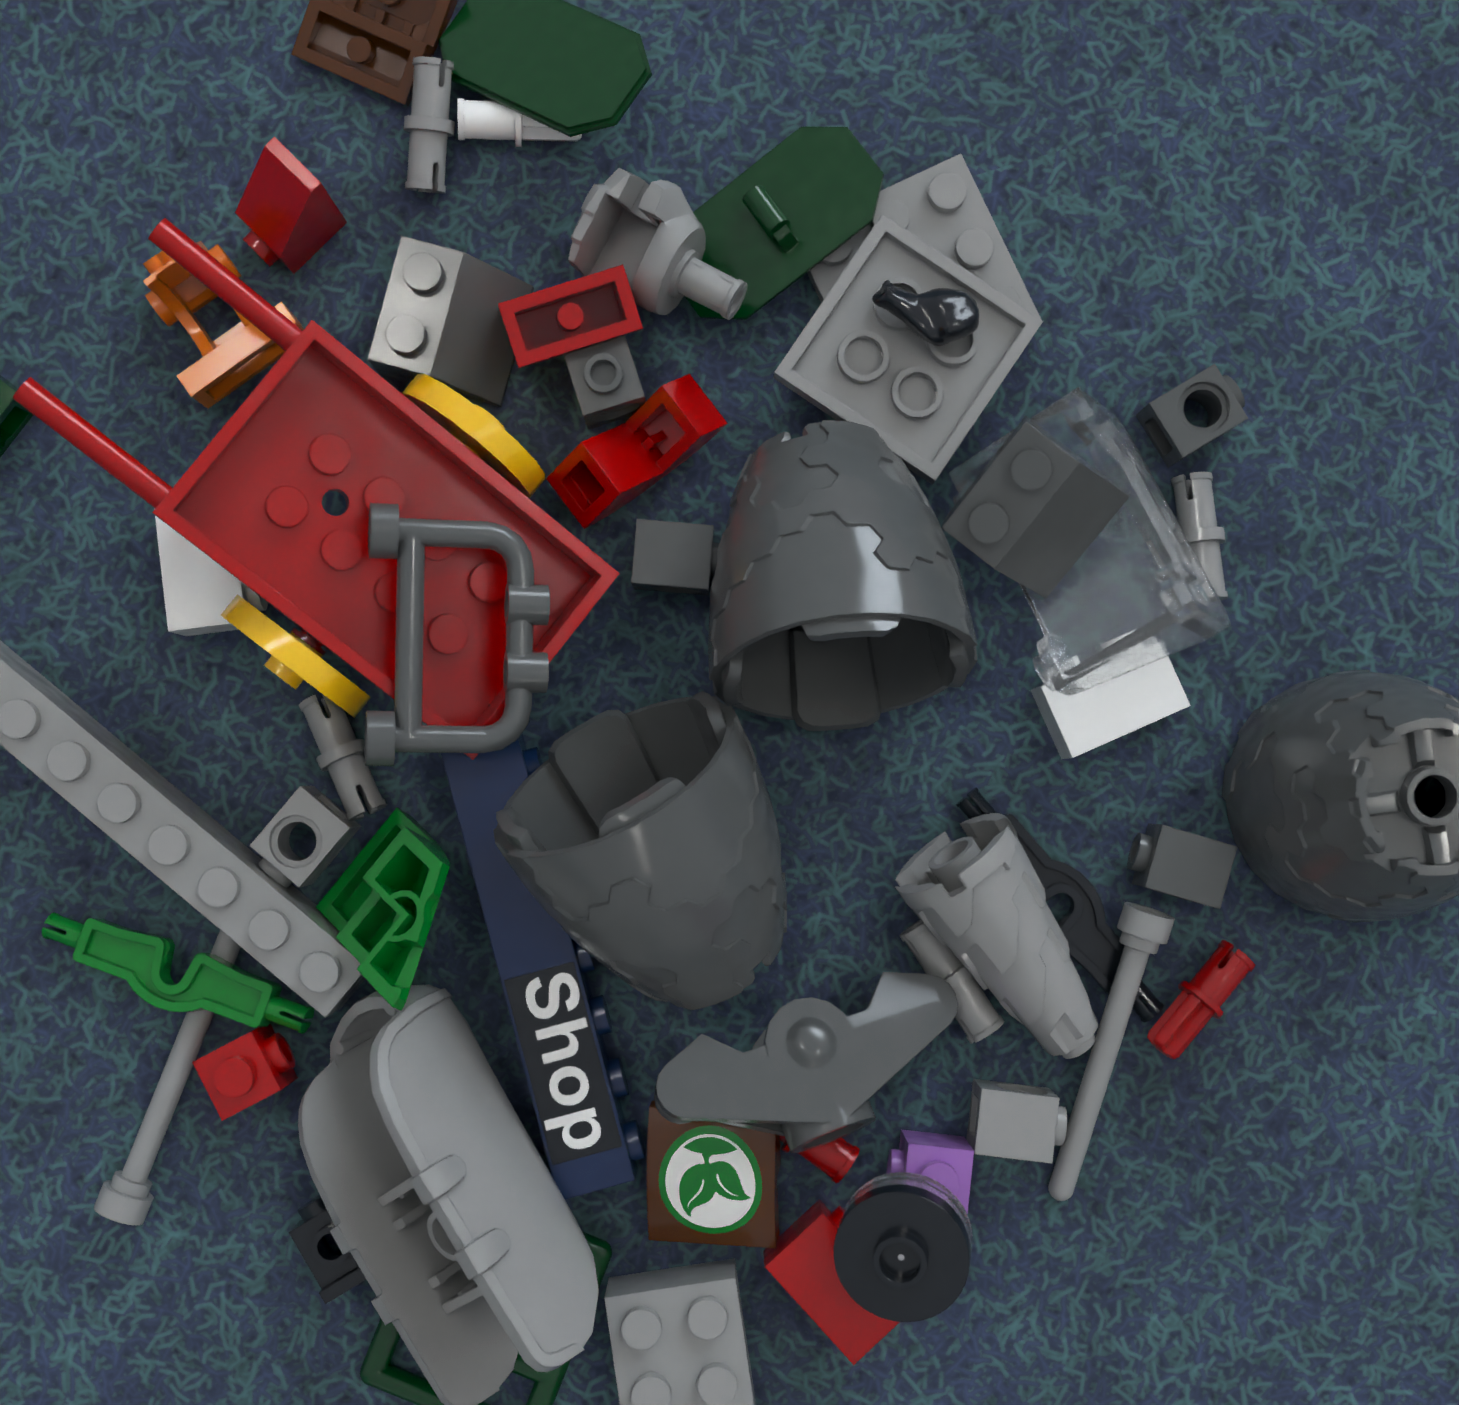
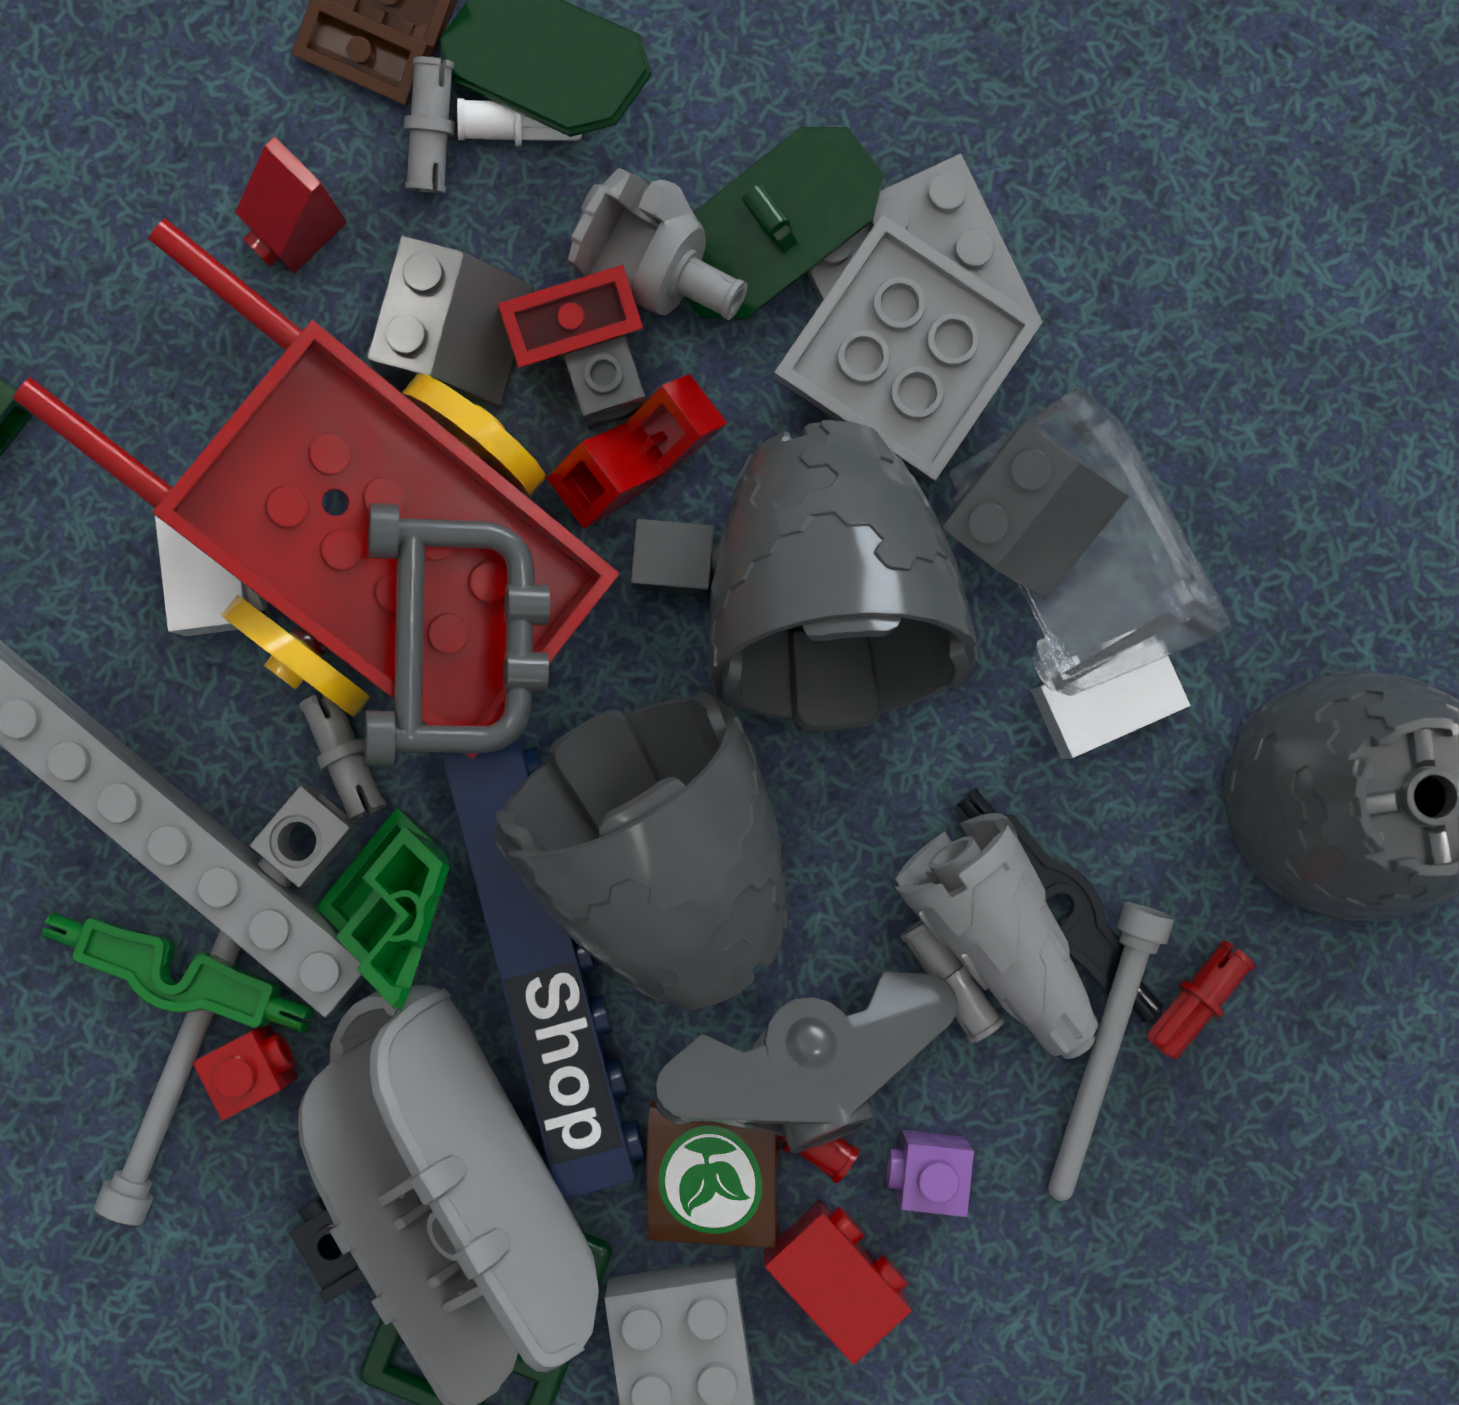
(229, 358): orange tile -> none
(903, 1247): black piece -> none
(935, 315): black animal -> none
(1015, 1121): light grey brick -> none
(1174, 434): dark grey brick -> none
(1181, 864): dark grey brick -> none
(1199, 524): light grey pin -> none

